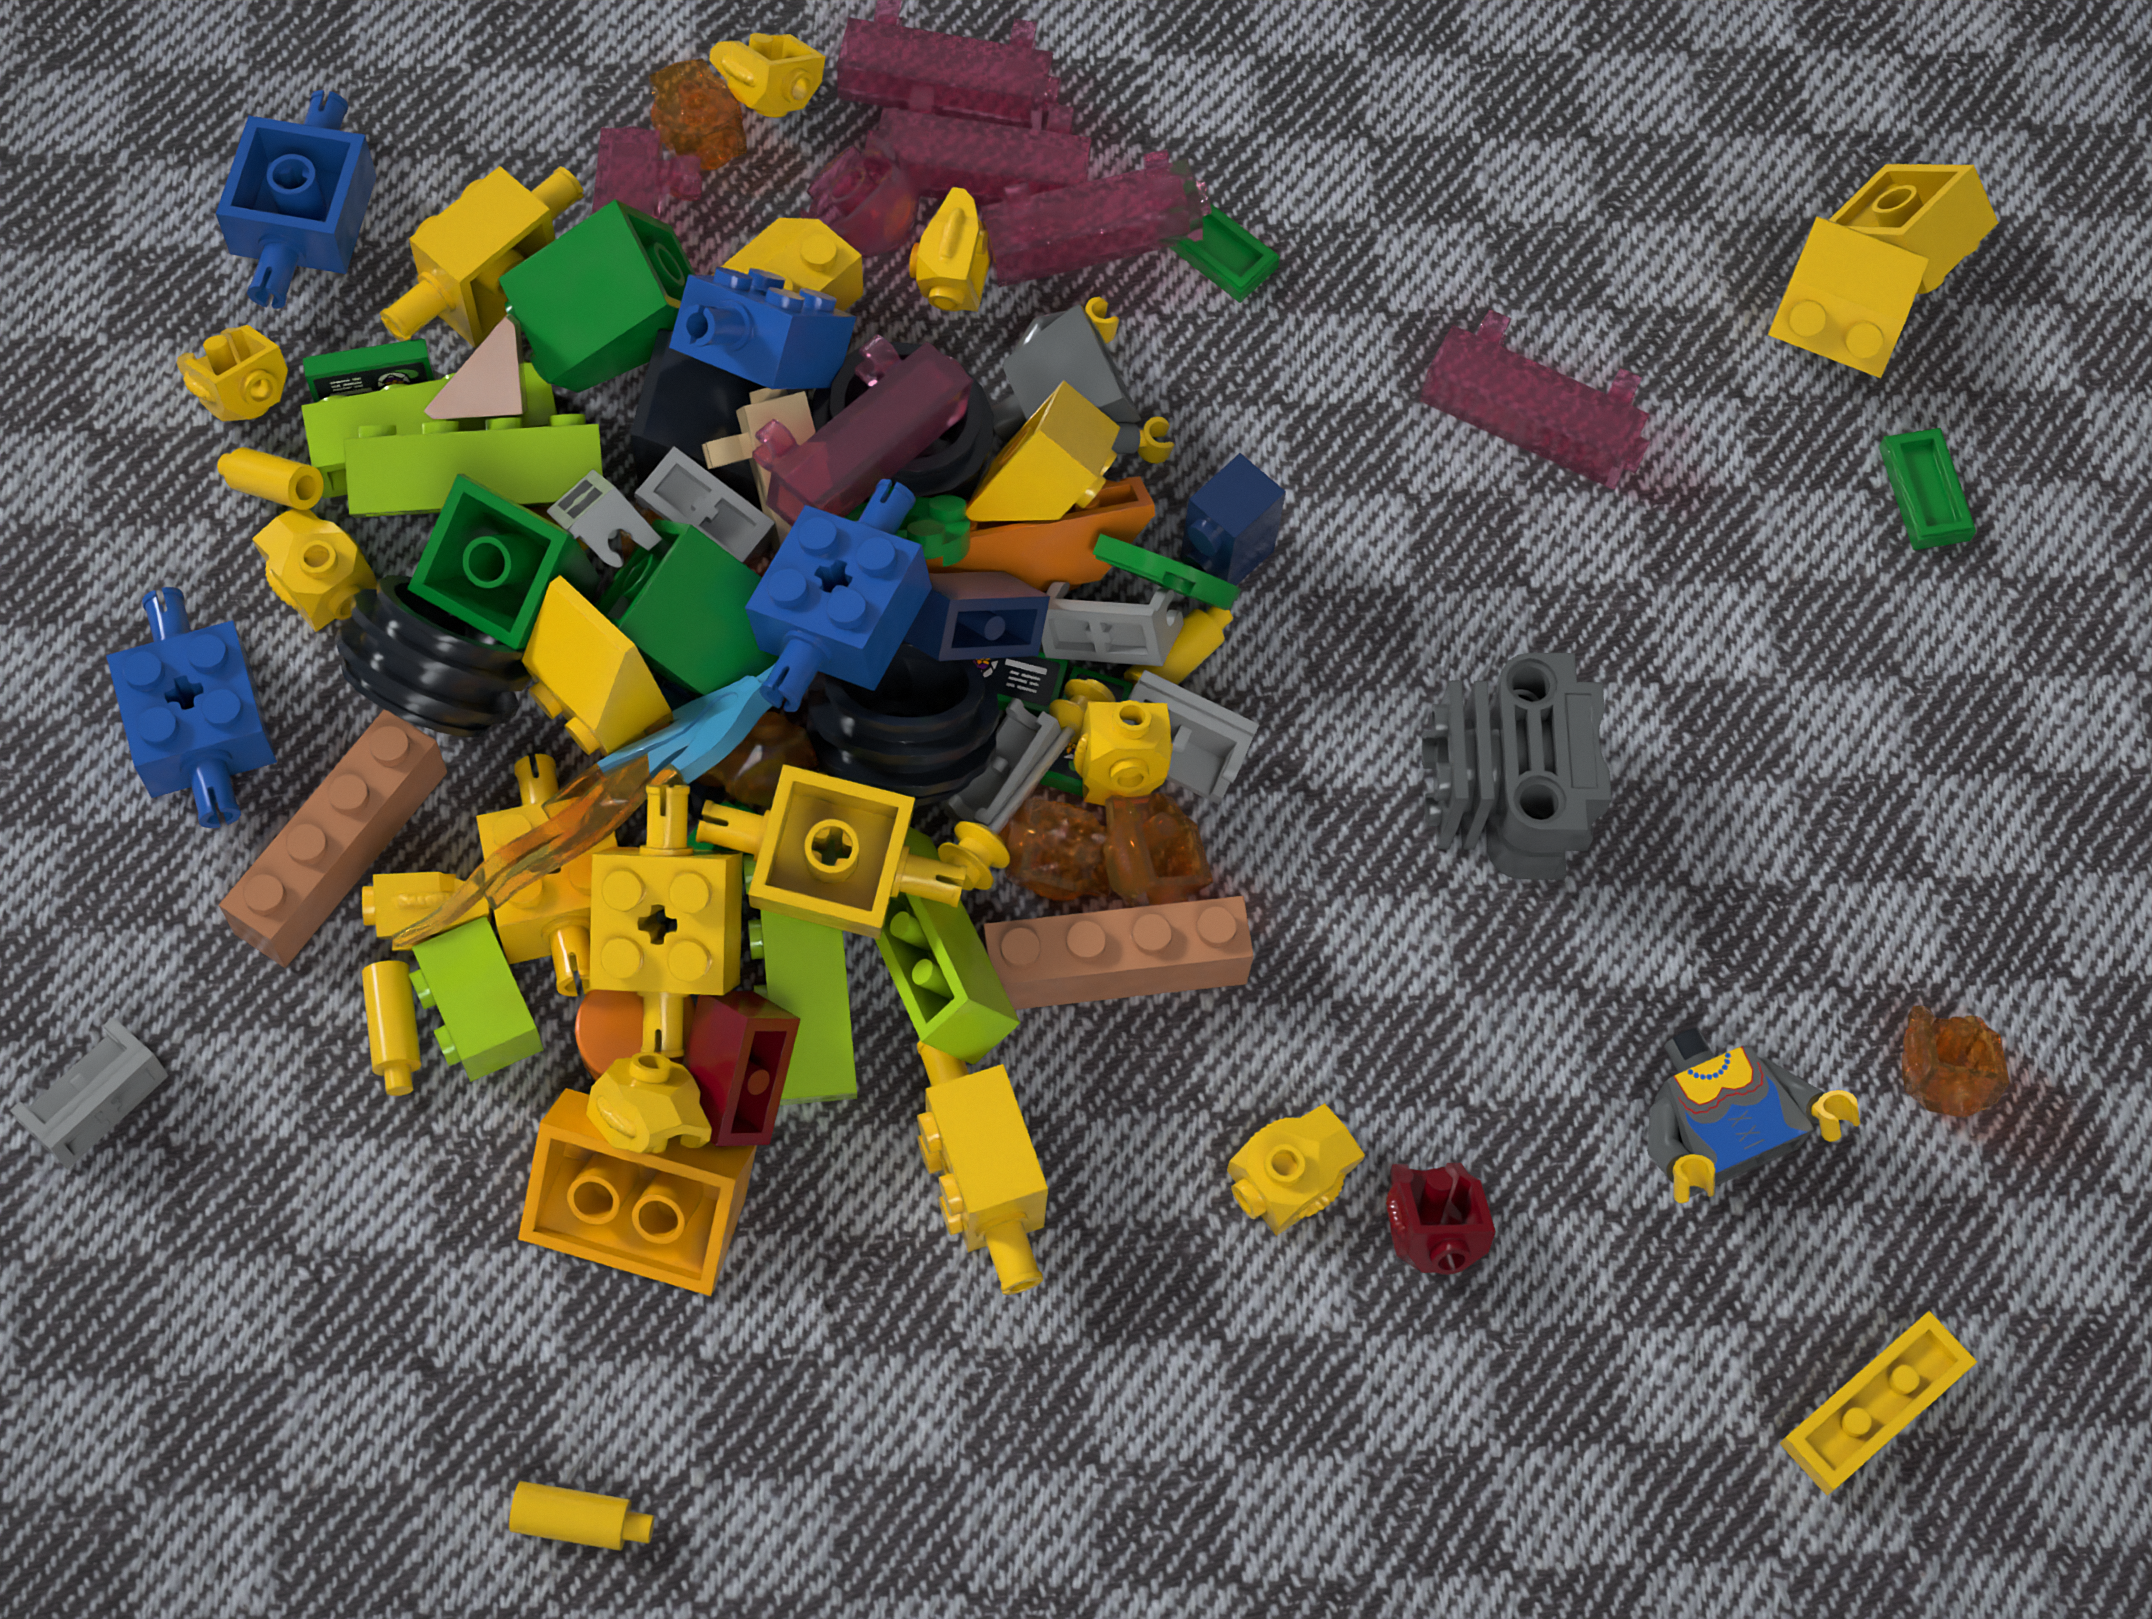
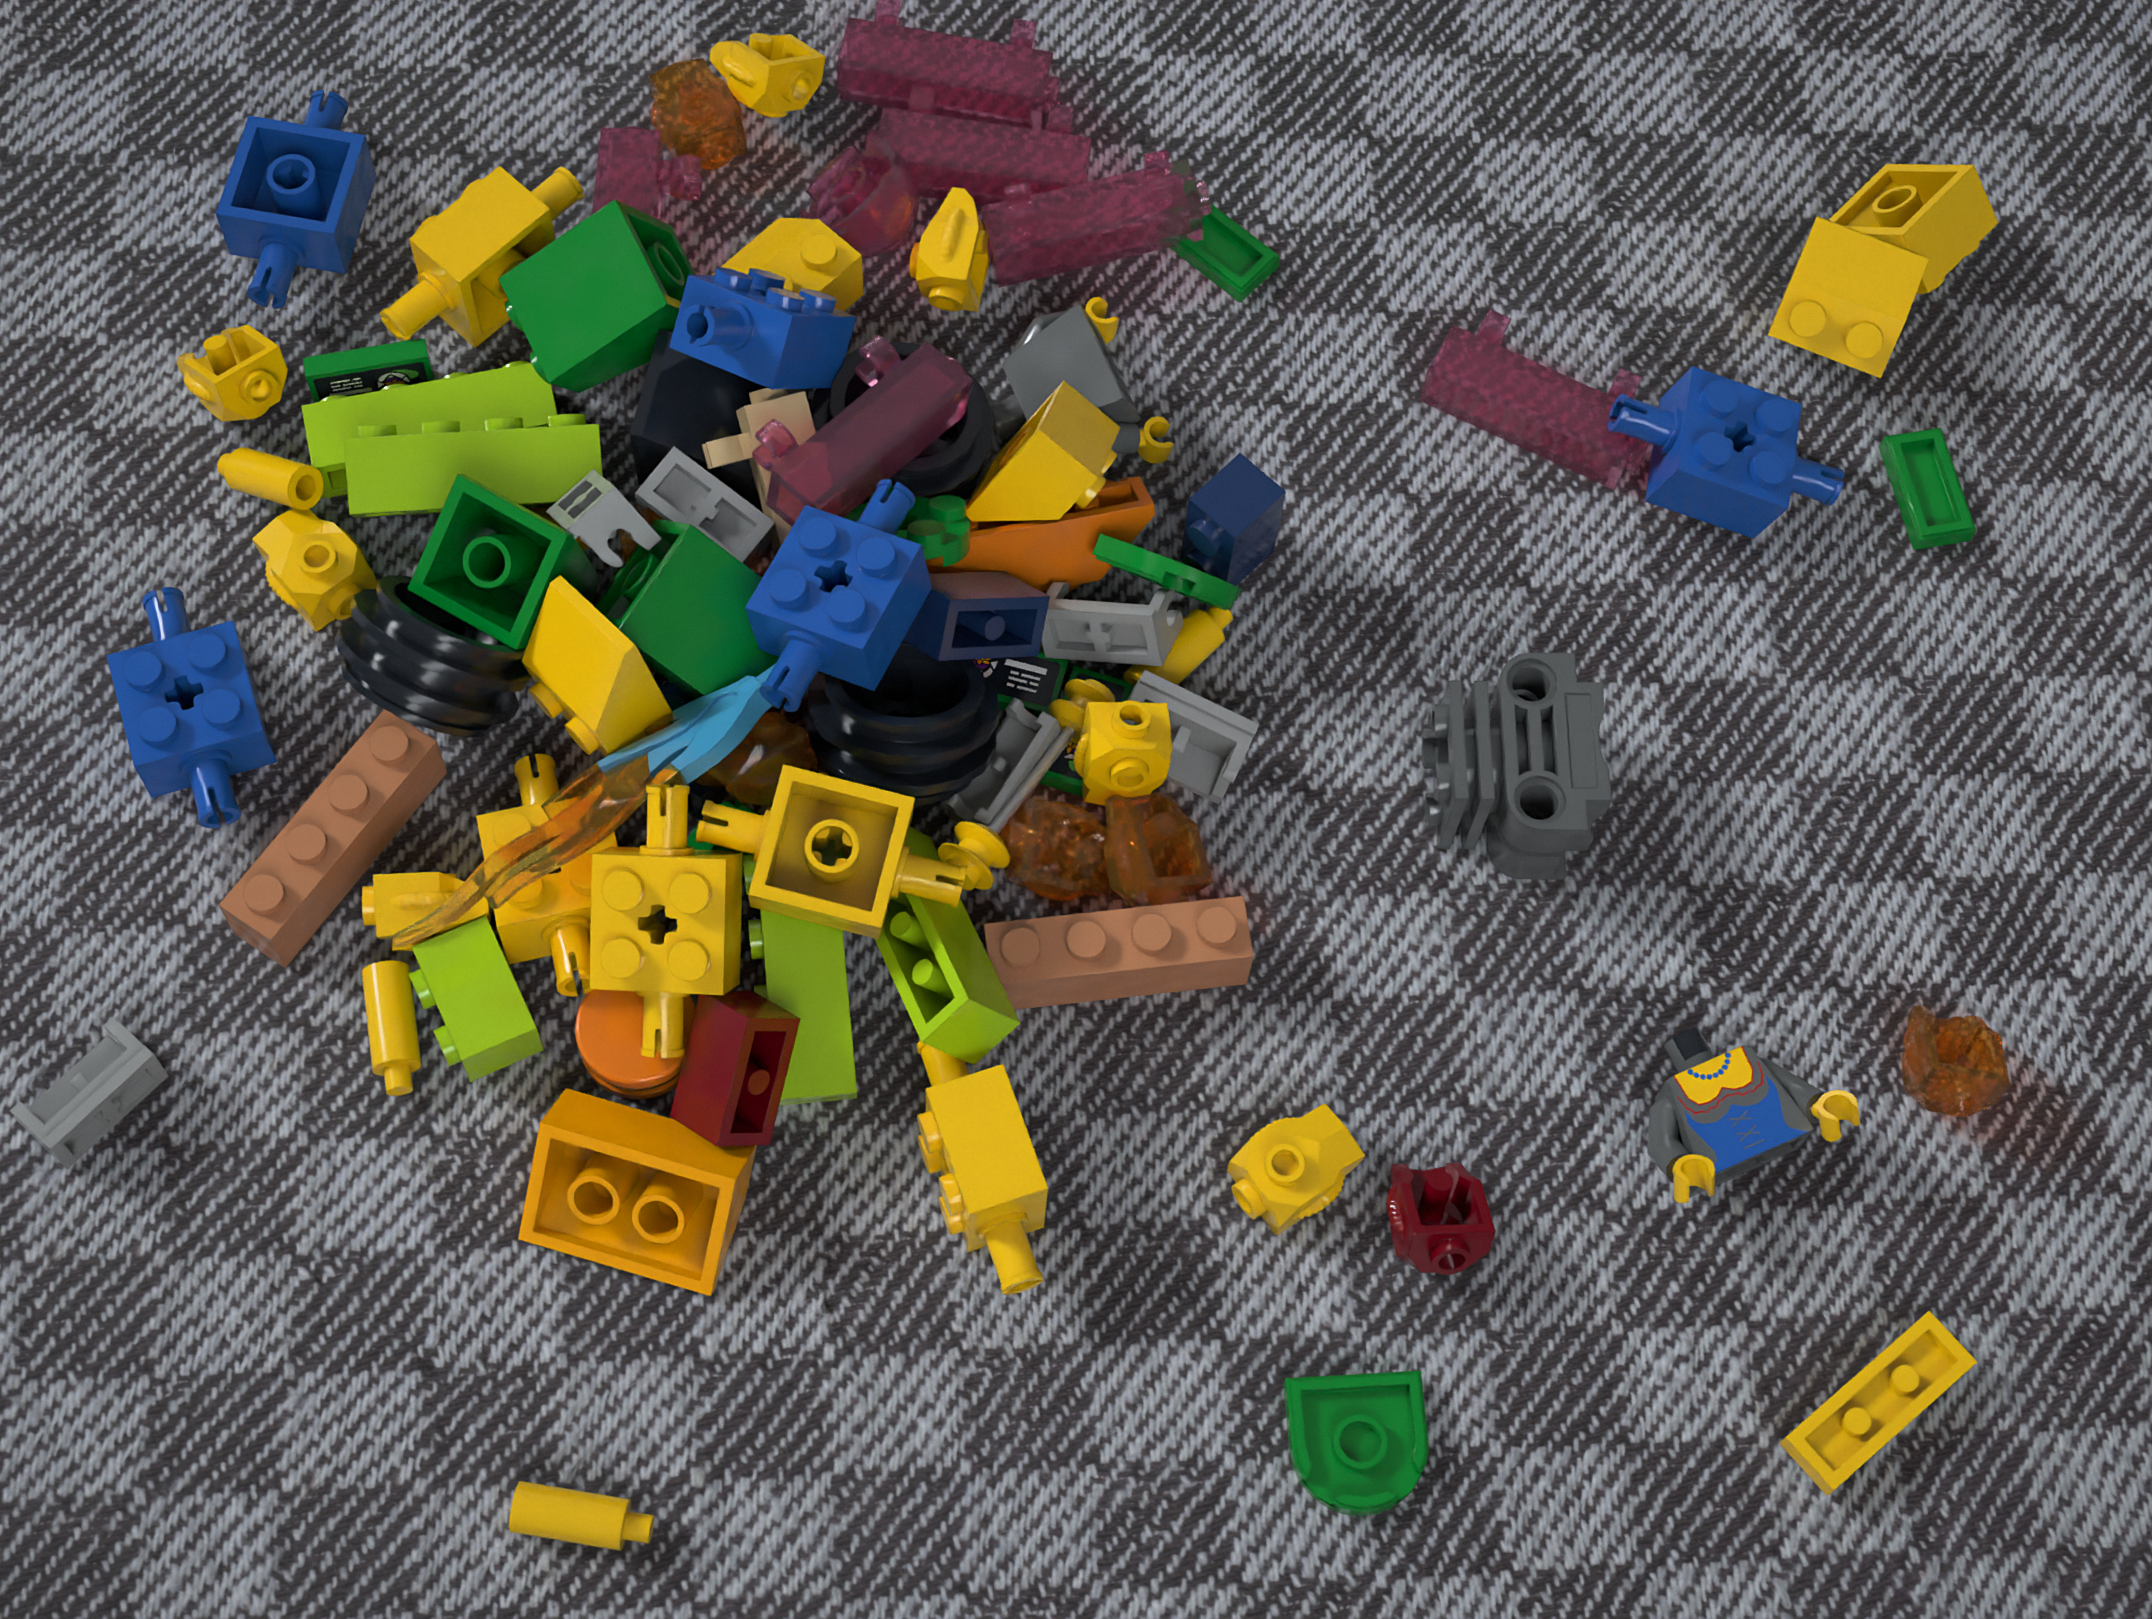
(489, 380): nougat slope -> none
(647, 1102): yellow hand -> none
(1357, 1438): none -> green tile
(1724, 452): none -> blue brick

